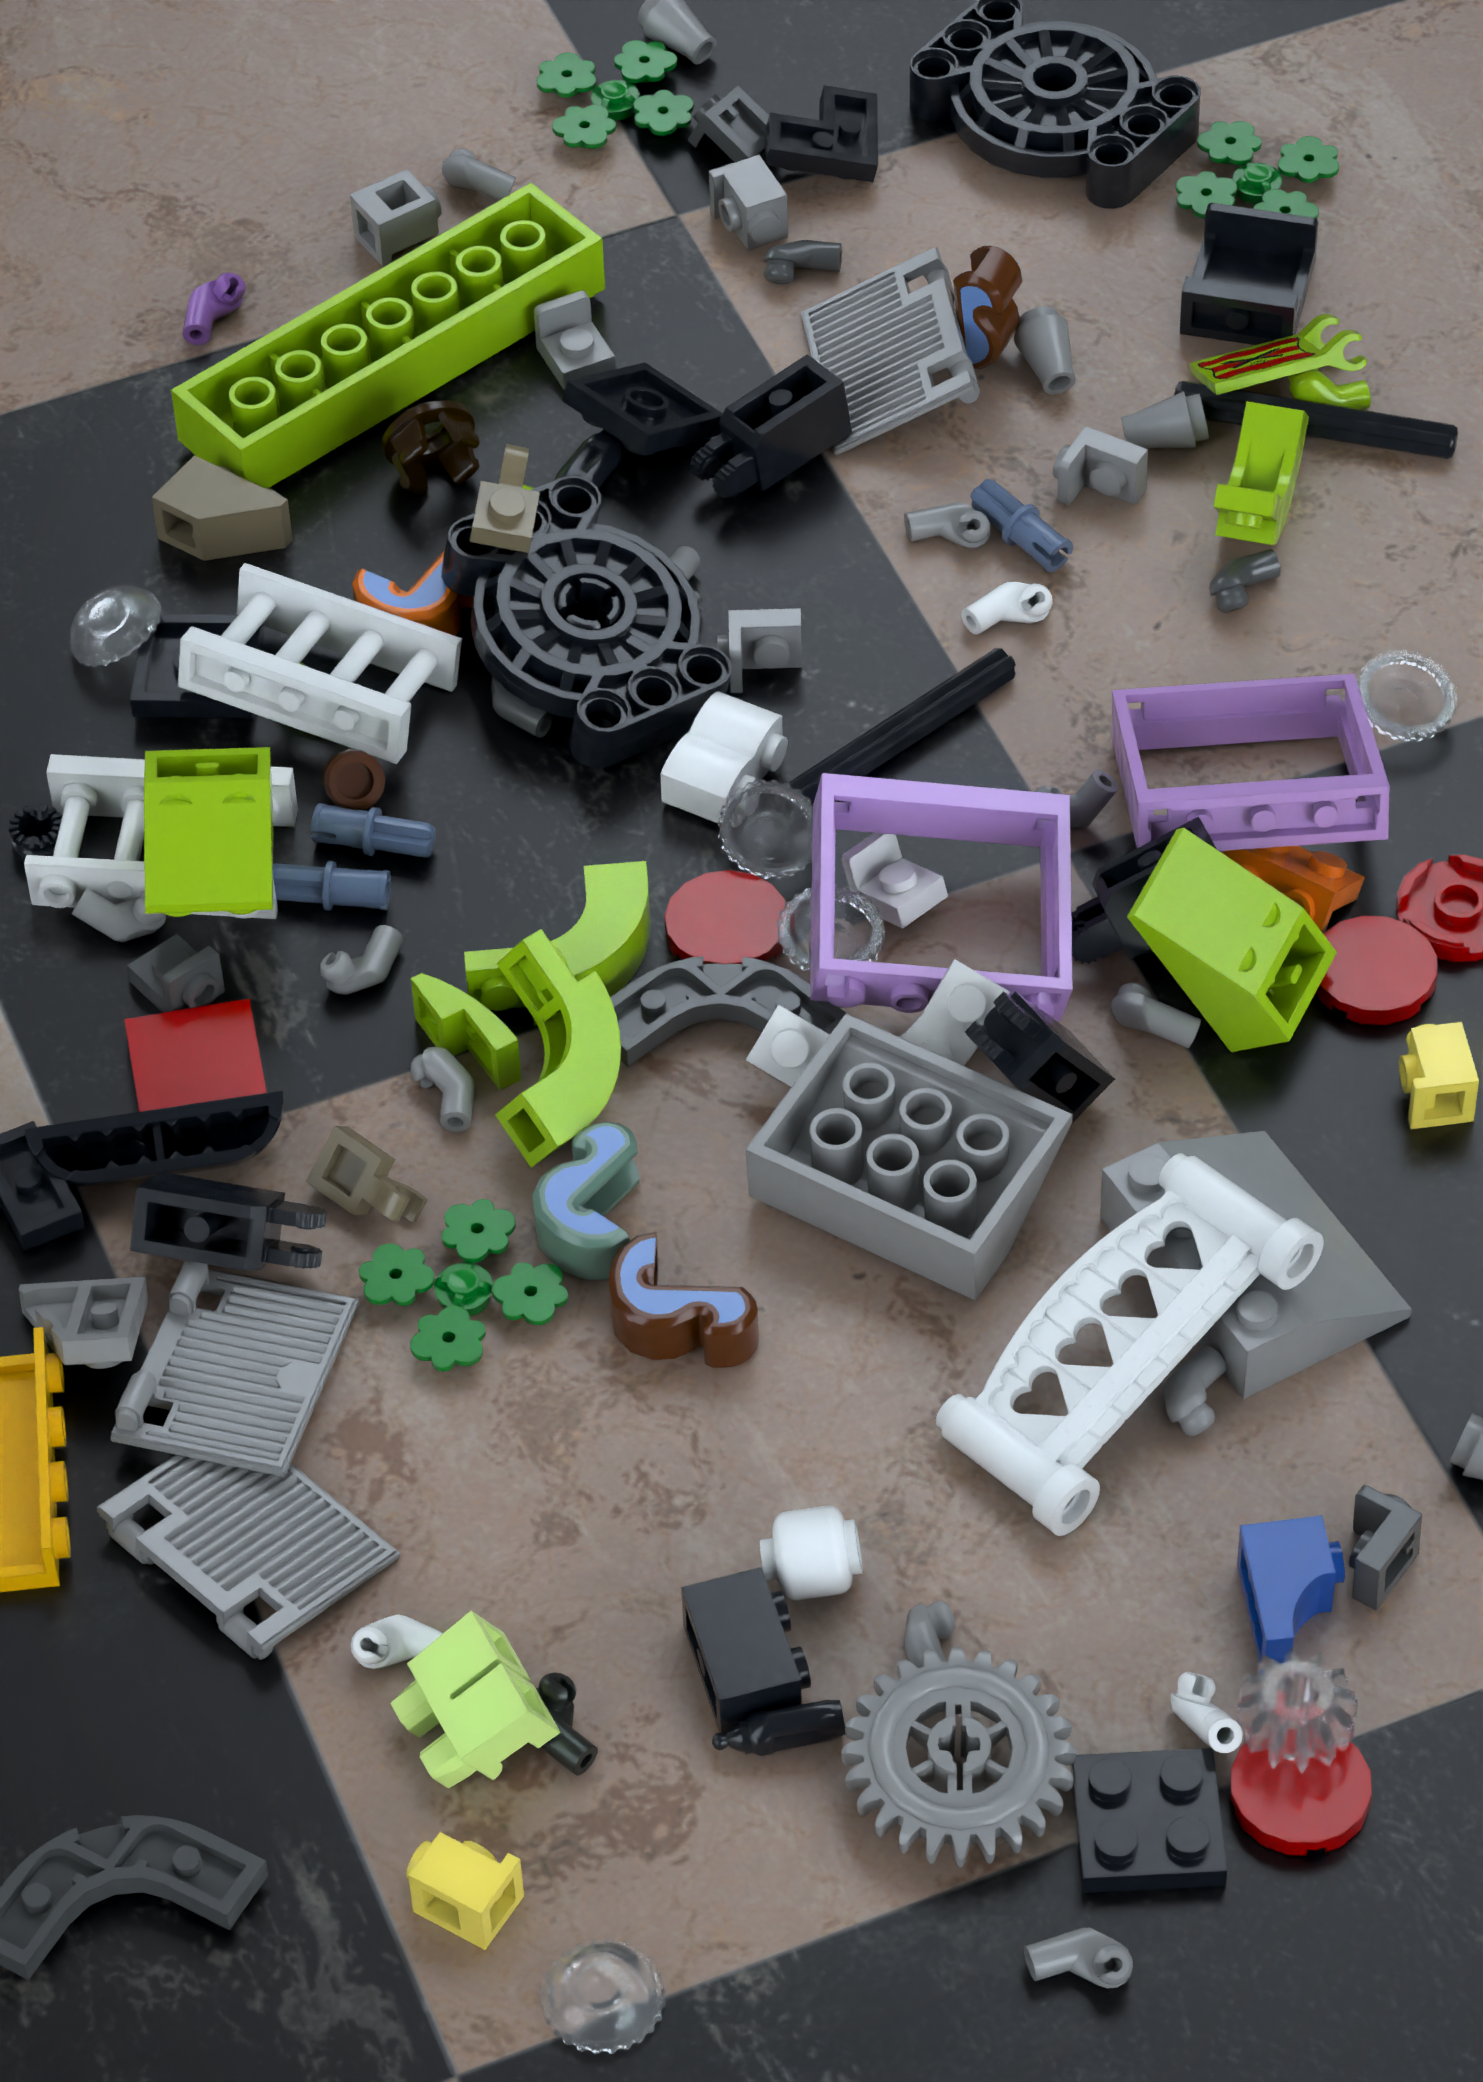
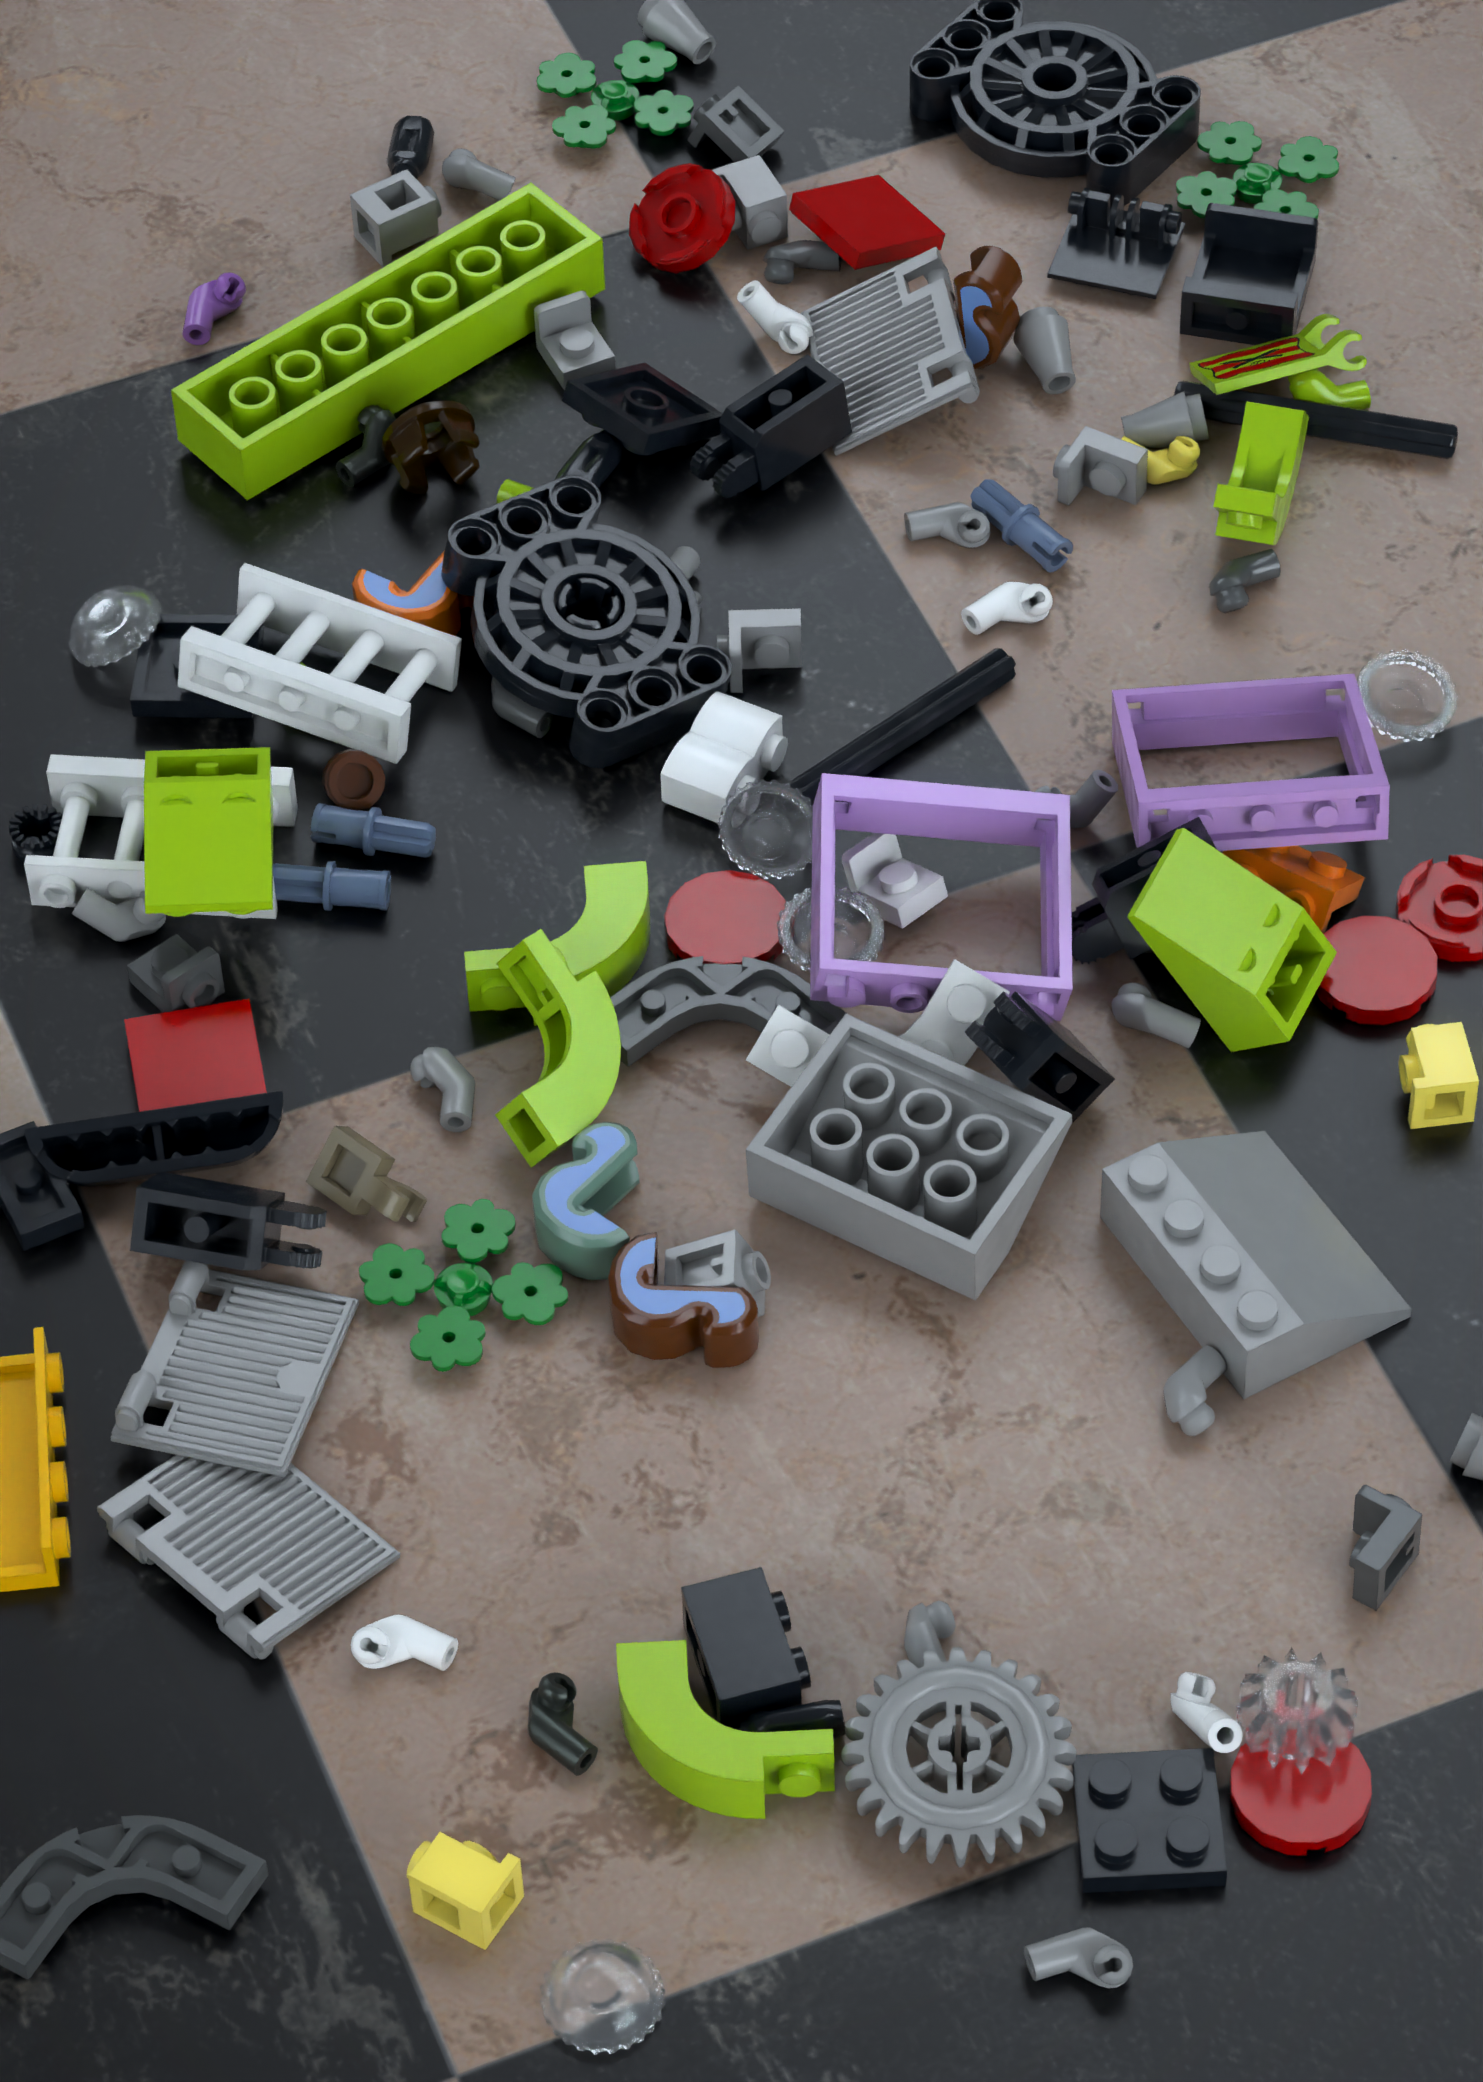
(88, 1319): light grey wing -> none
(219, 513): dark tan slope -> none
(370, 456): none -> pearl dark grey arm
(371, 968): light grey arm -> none
(410, 145): none -> black piece
(462, 1024): lime slope -> none
(478, 1696): yellowish green hips -> none
(505, 510): dark tan plate -> none
(682, 218): none -> red tile
(701, 1758): none -> lime arch
(719, 1262): none -> light grey bracket
(778, 321): none -> white arm
(812, 1553): white head -> none
(835, 145): black plate -> none
(866, 221): none -> red tile
(1046, 1453): white piece -> none
(1117, 246): none -> black hinge
(1172, 462): none -> light yellow arm
(1286, 1579): arch -> none

